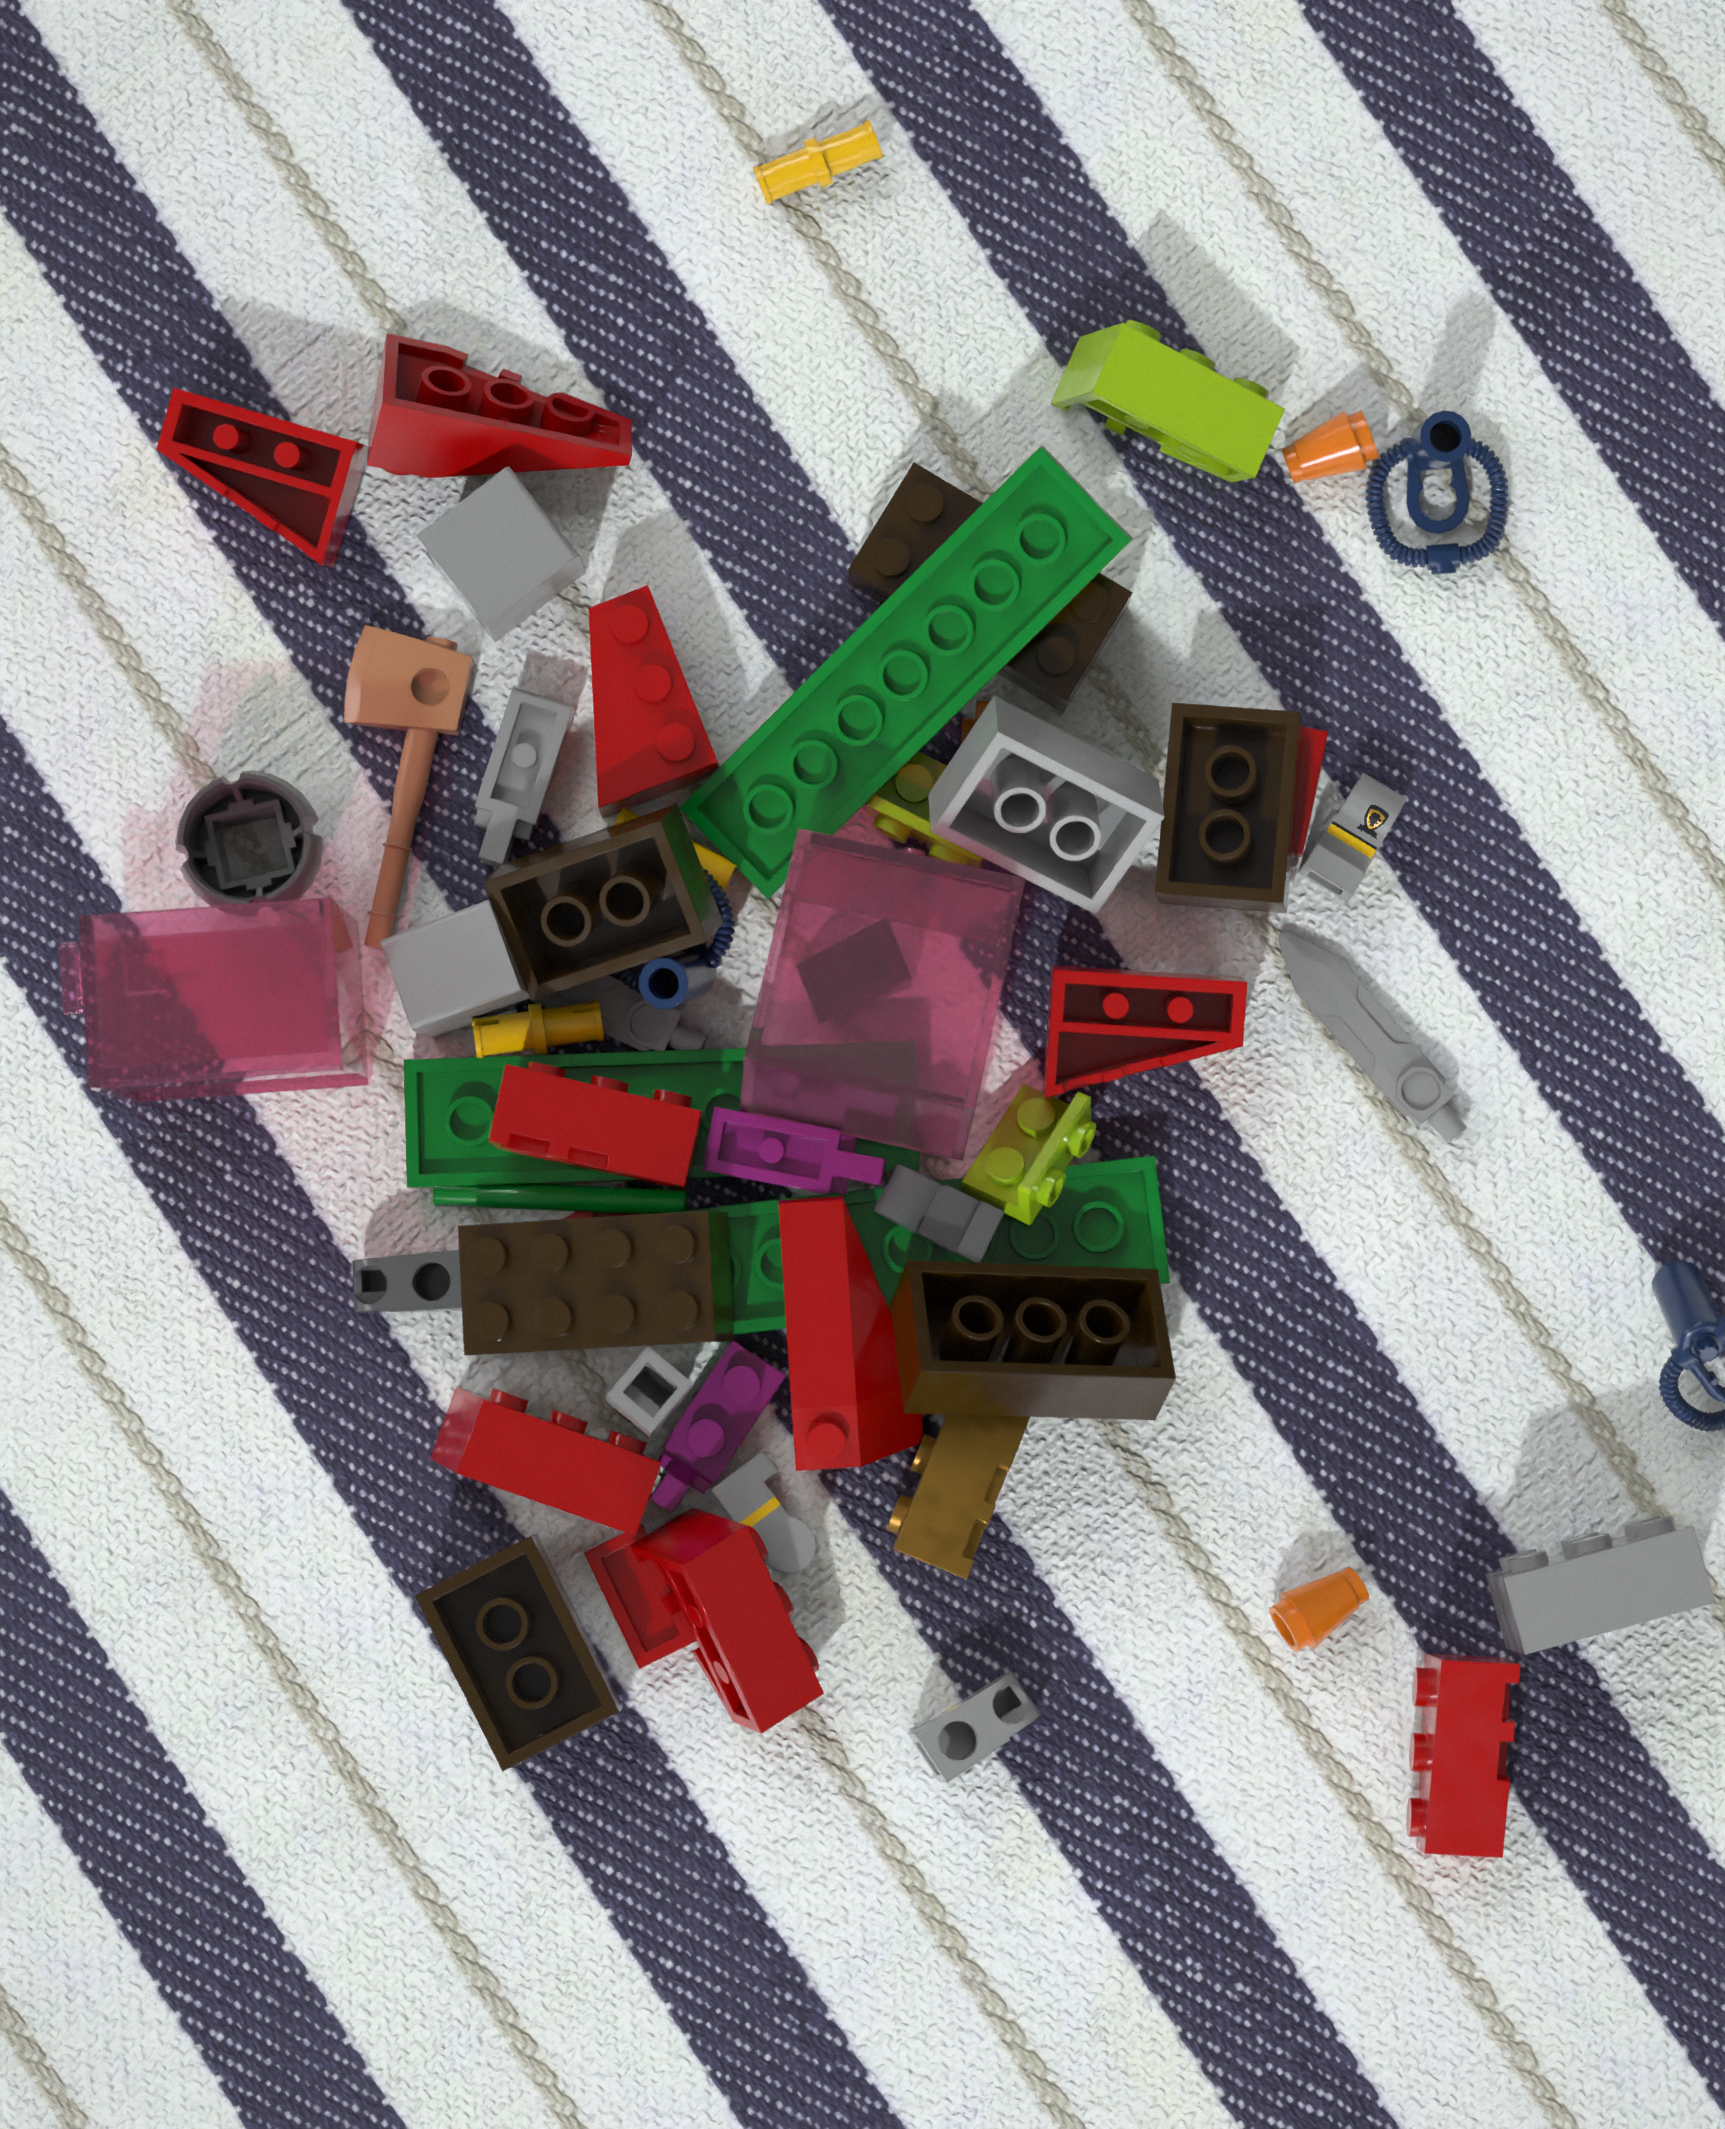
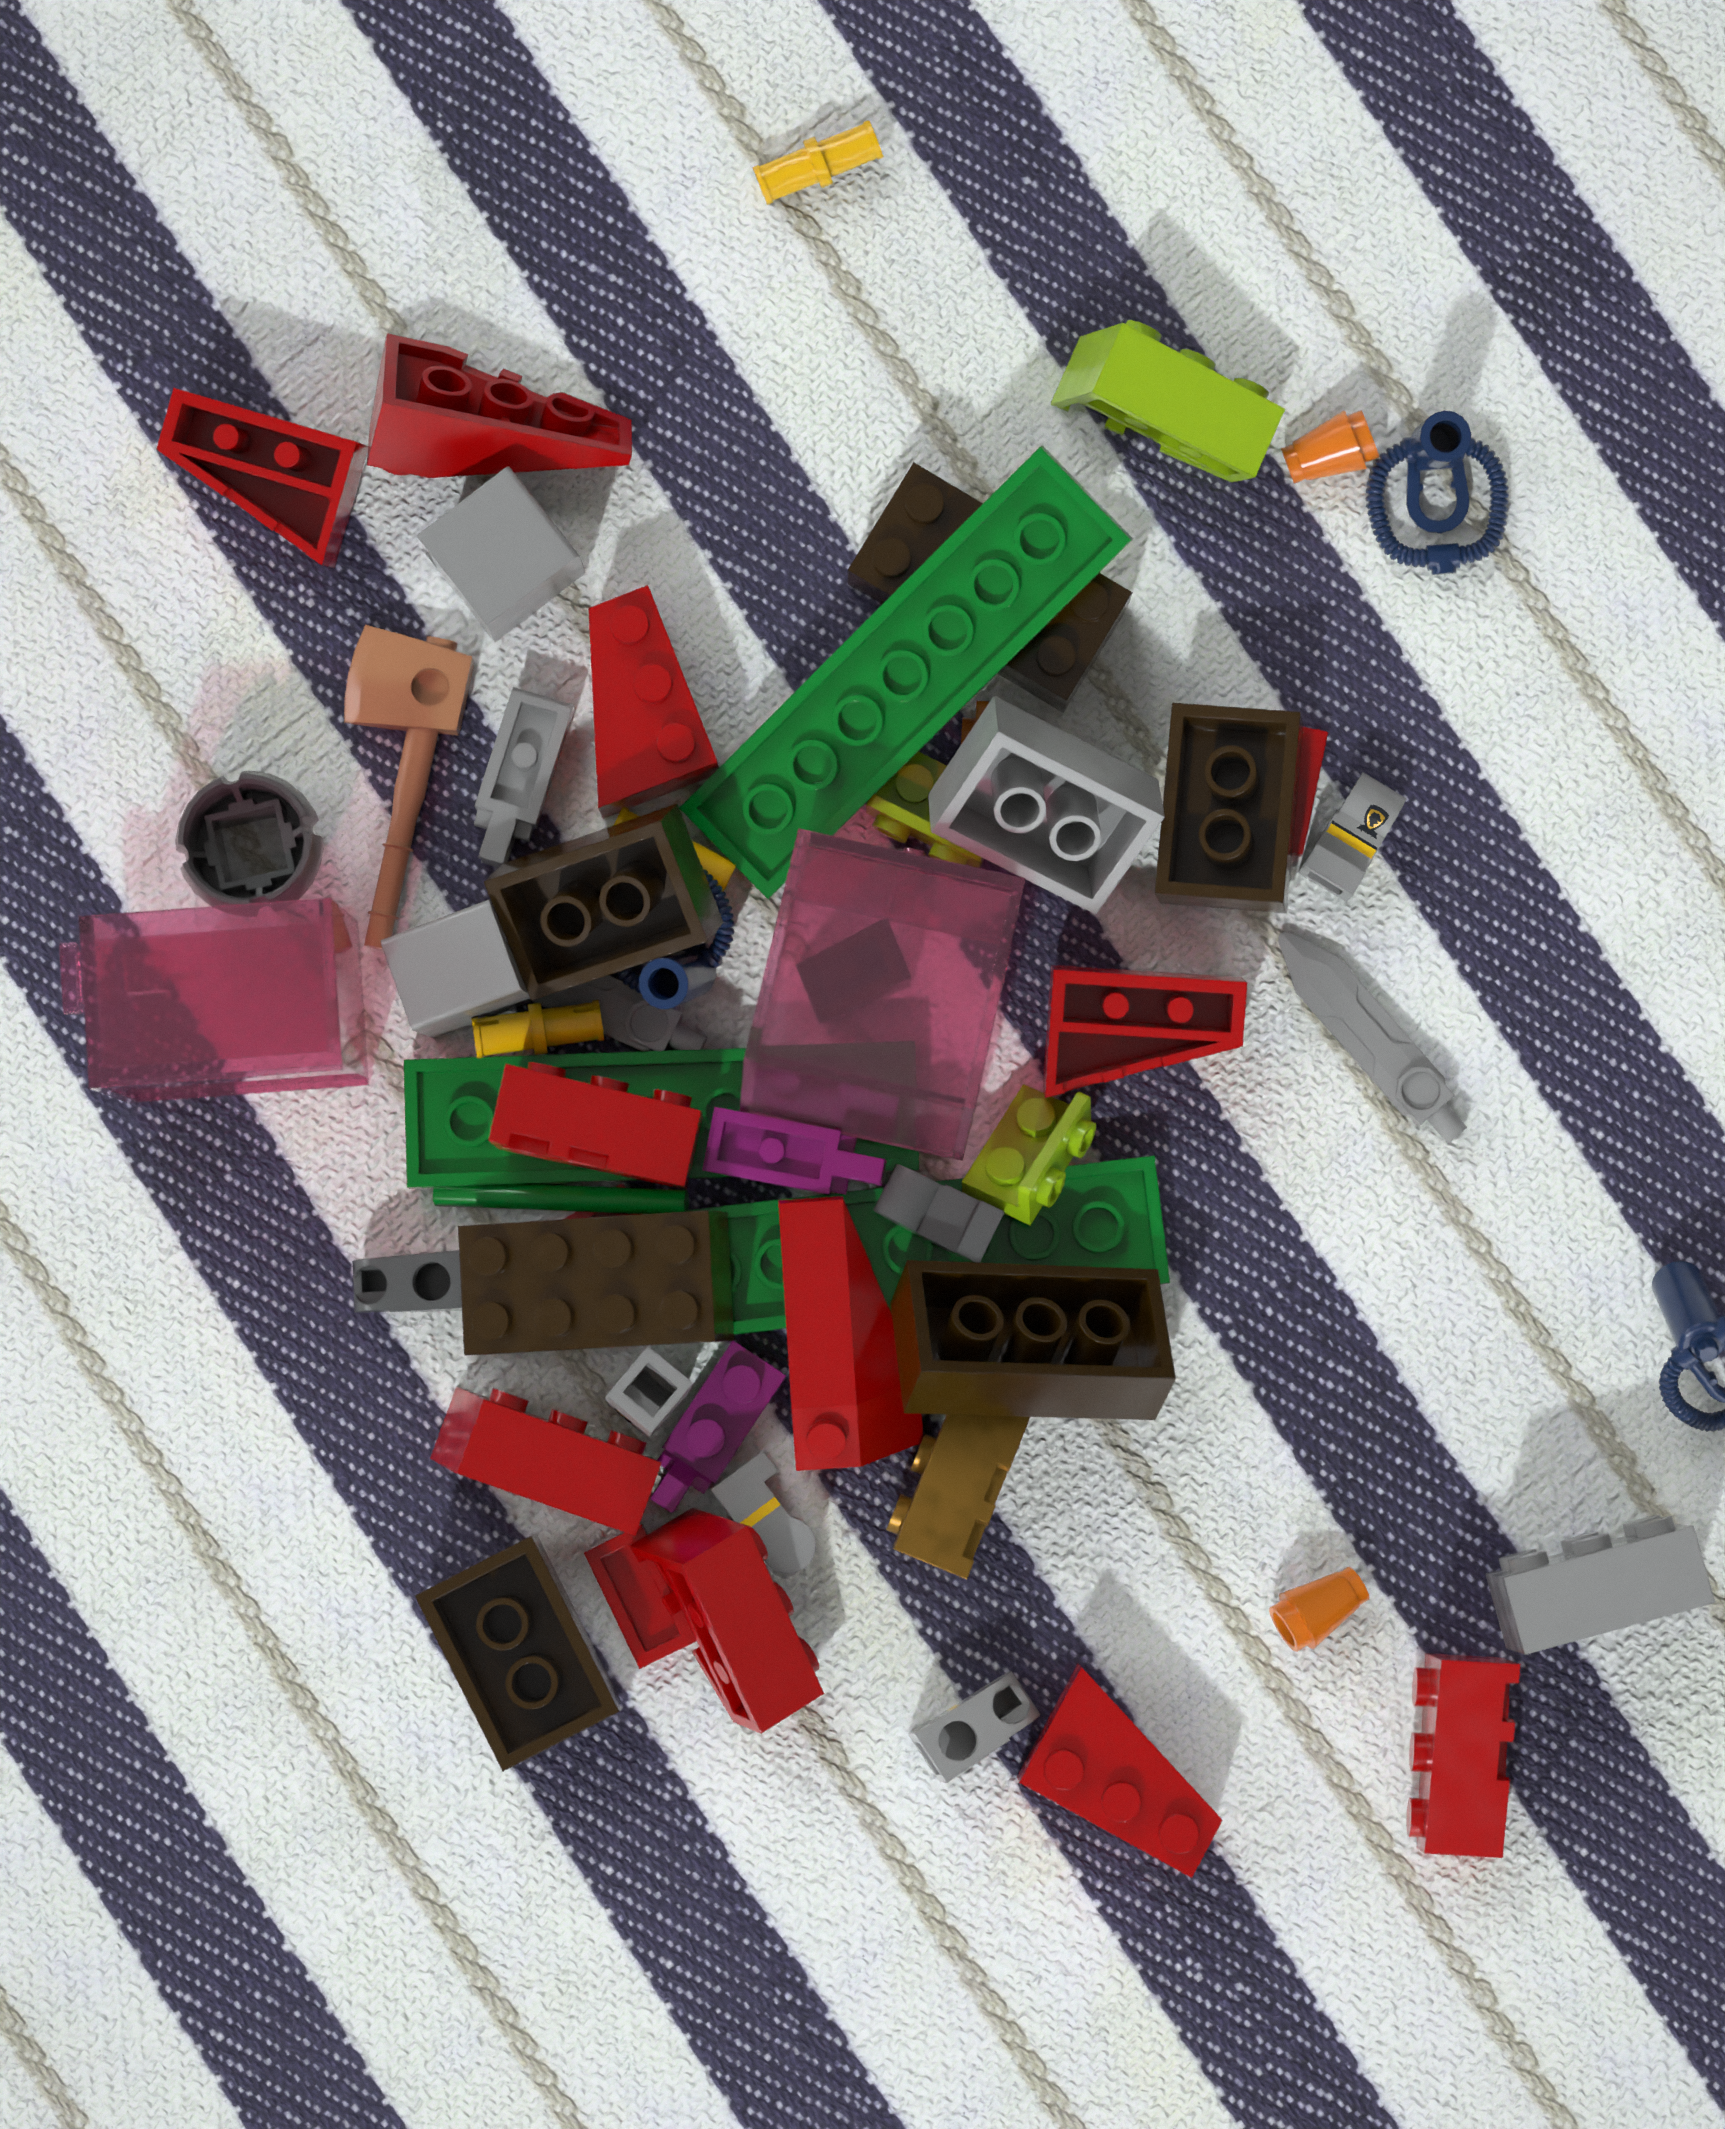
(1117, 1779): none -> red wedge

